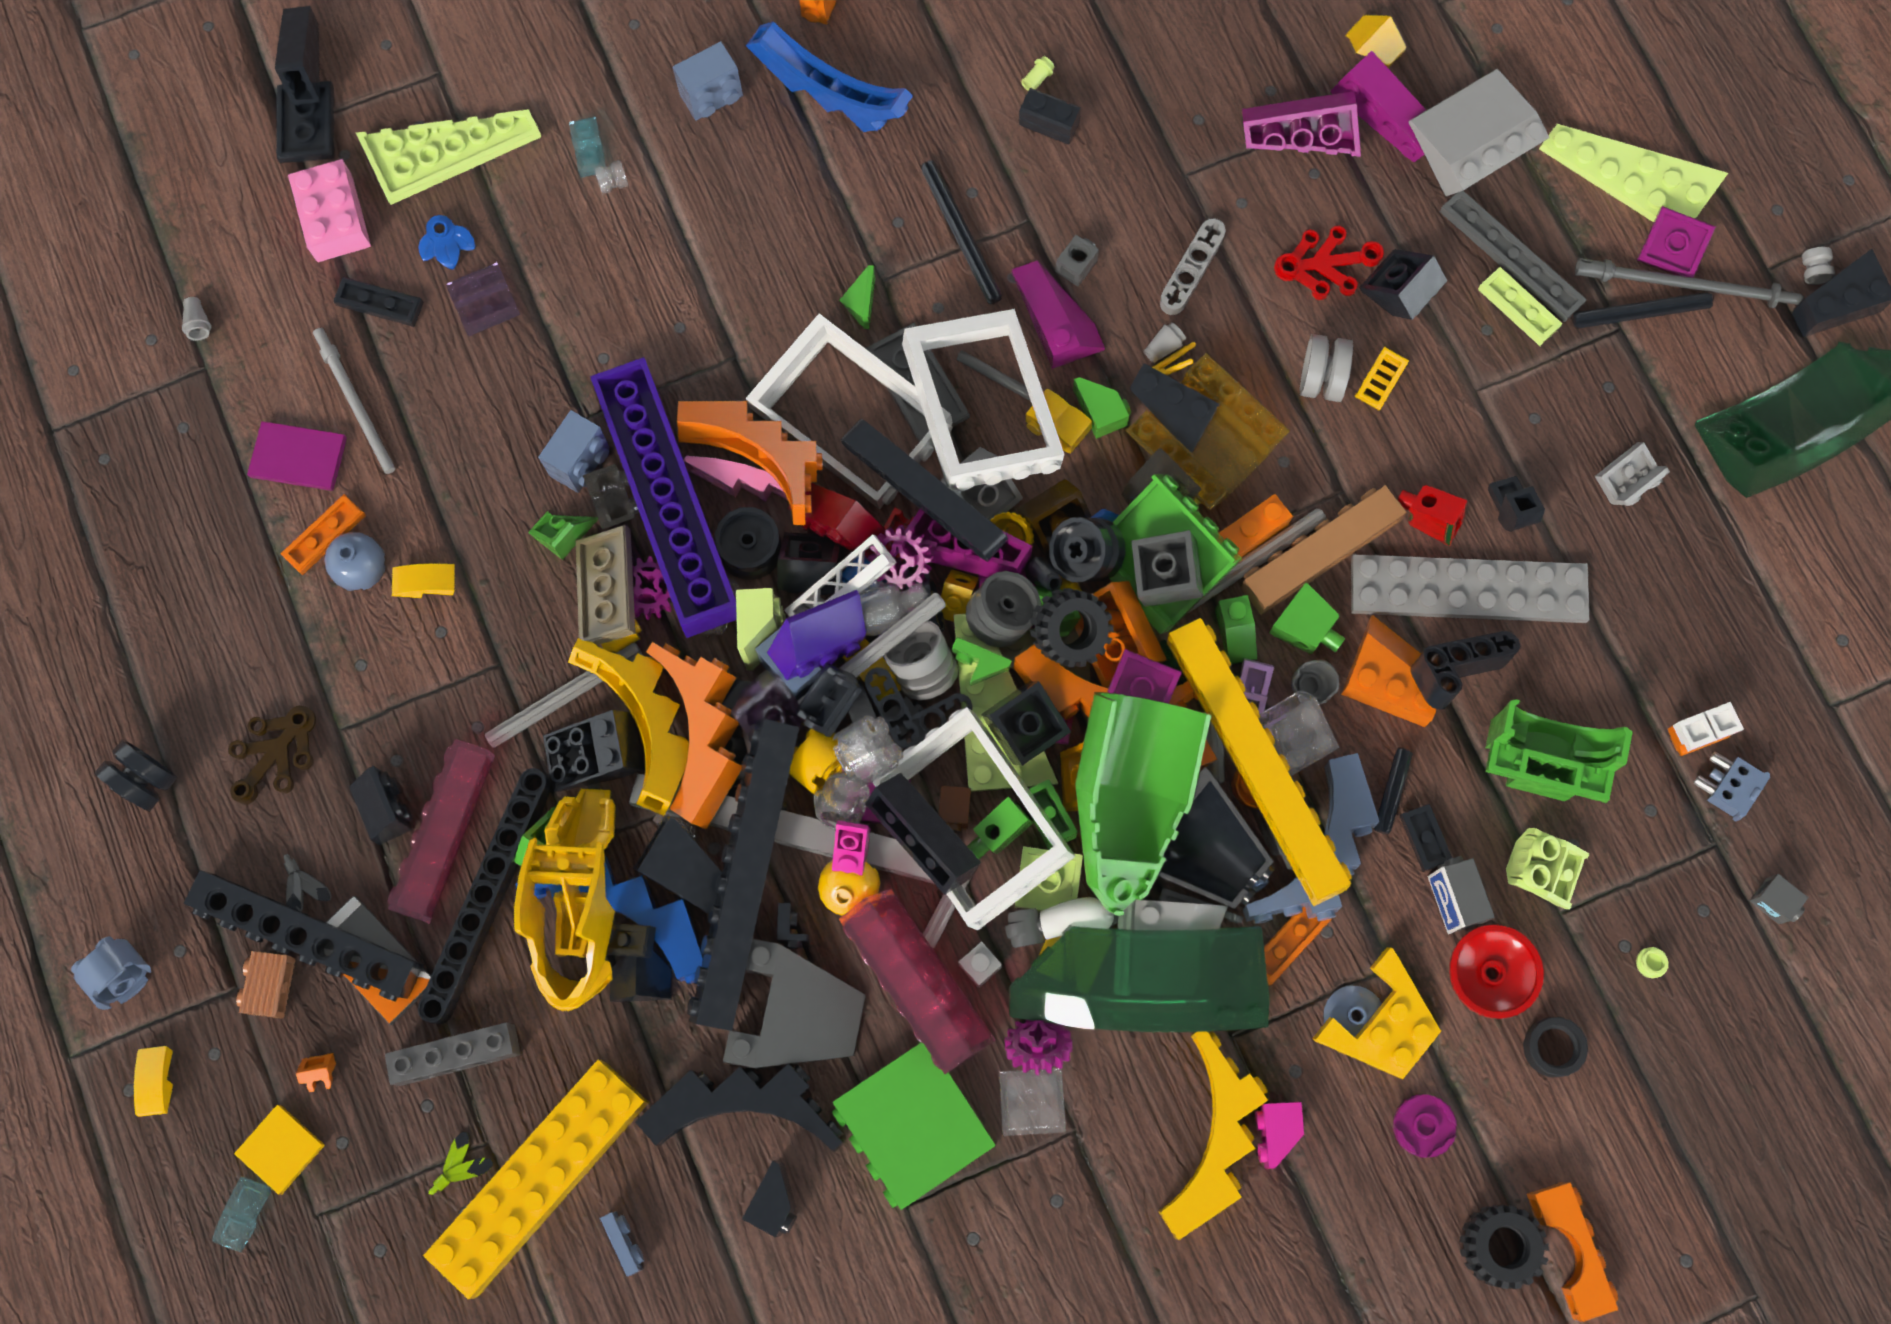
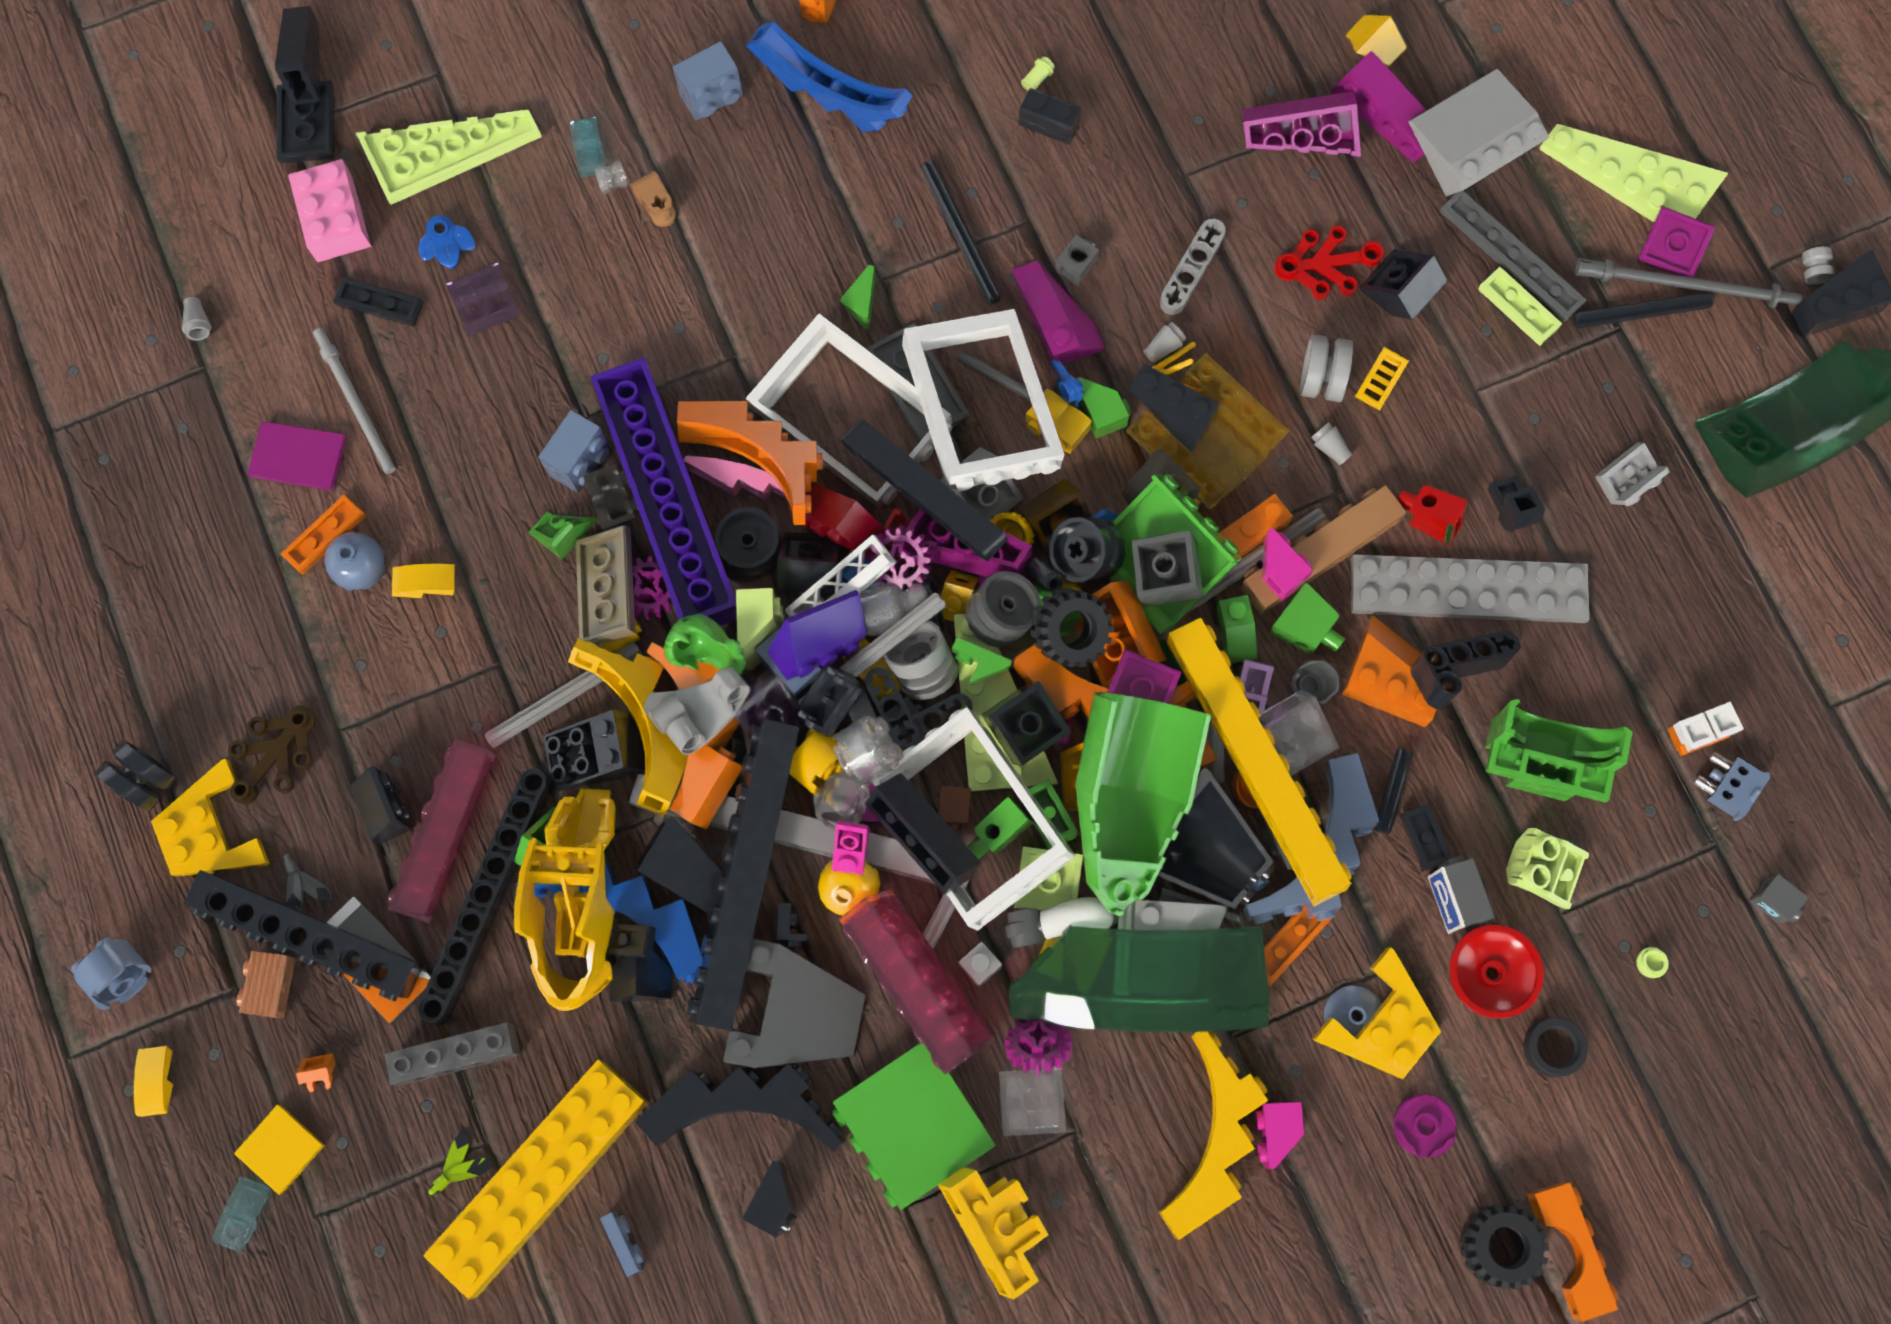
(193, 835): none -> yellow wing
(655, 199): none -> medium nougat piece
(699, 712): none -> light grey panel
(703, 641): none -> bright green piece
(996, 1227): none -> yellow piece
(1069, 387): none -> blue plate
(1282, 566): none -> dark pink slope
(1331, 443): none -> light grey cone

